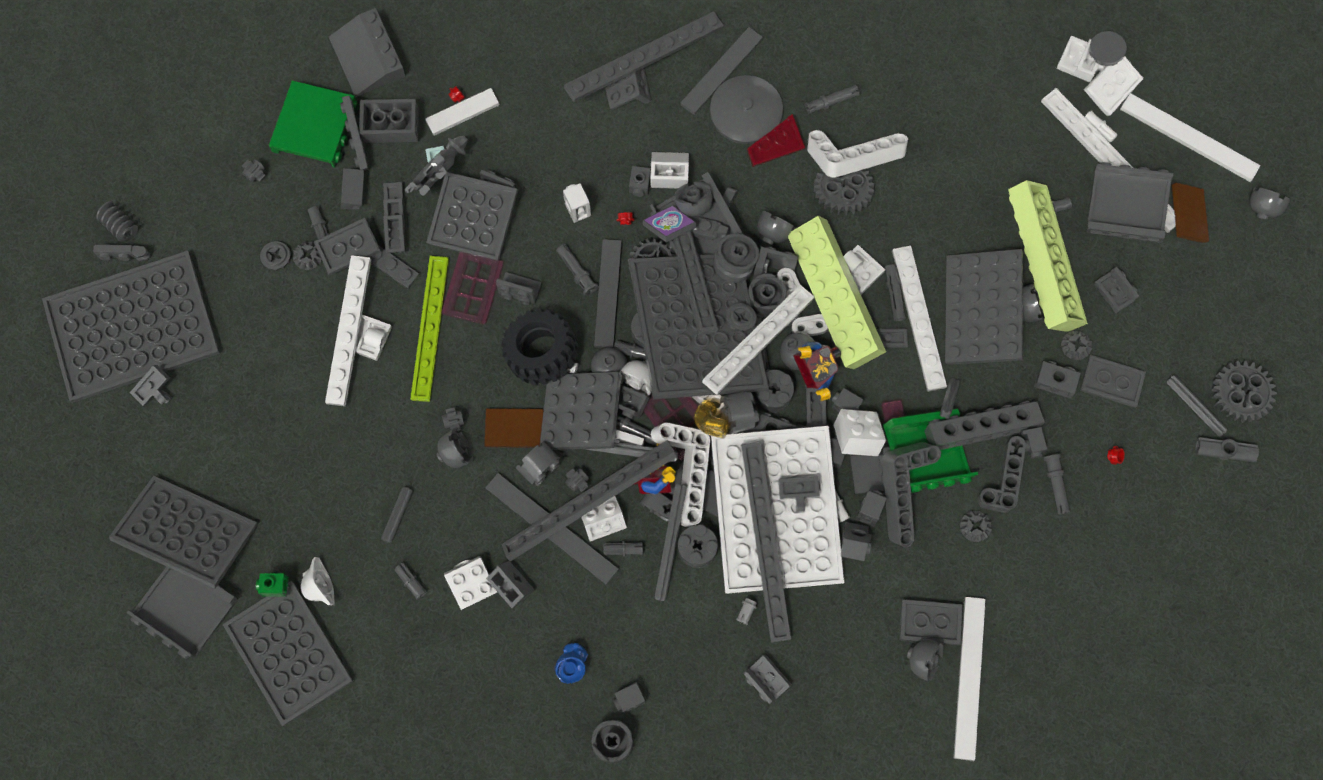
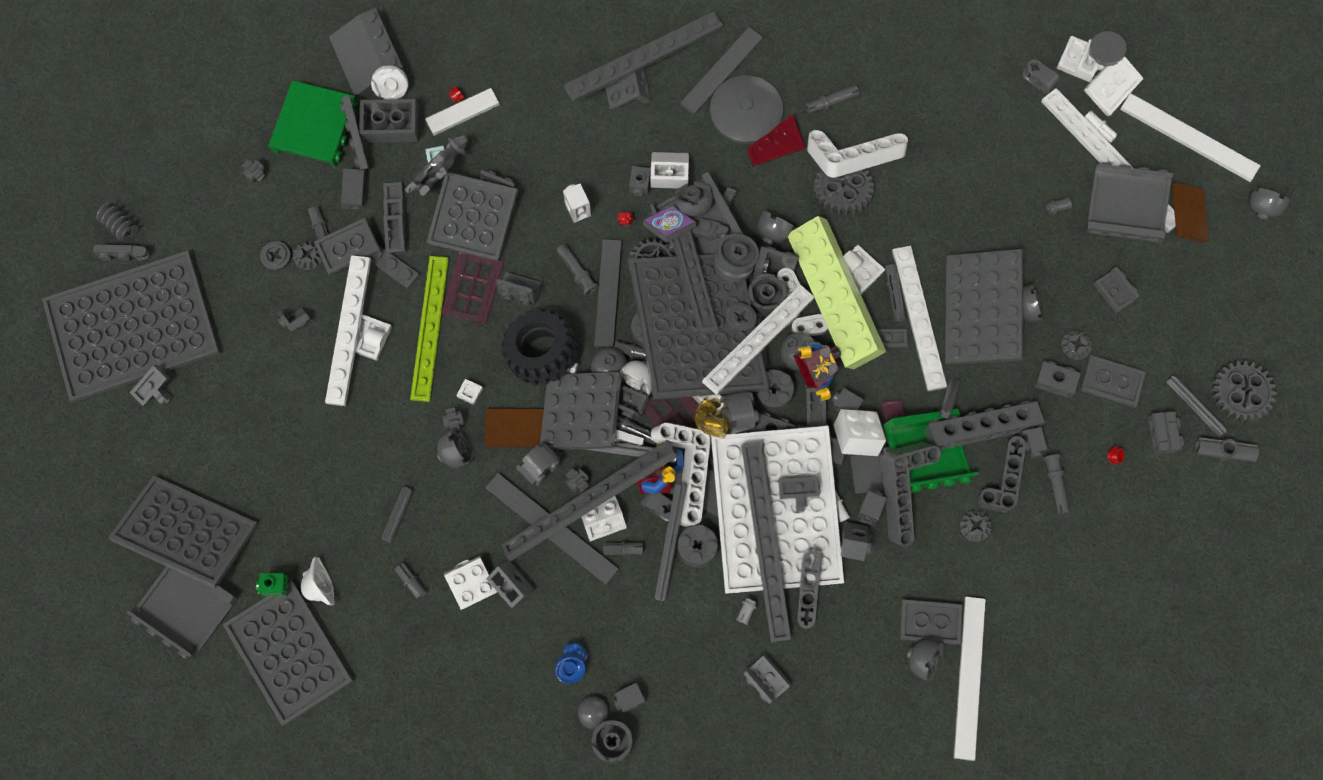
(293, 321): none -> dark grey bracket
(389, 82): none -> white tile
(469, 392): none -> white plate
(592, 711): none -> dark grey hair
(679, 464): none -> blue tile
(808, 589): none -> dark grey beam
(1041, 77): none -> dark grey piece
(1047, 256): yellowish green brick -> none
(1165, 433): none -> dark grey brick

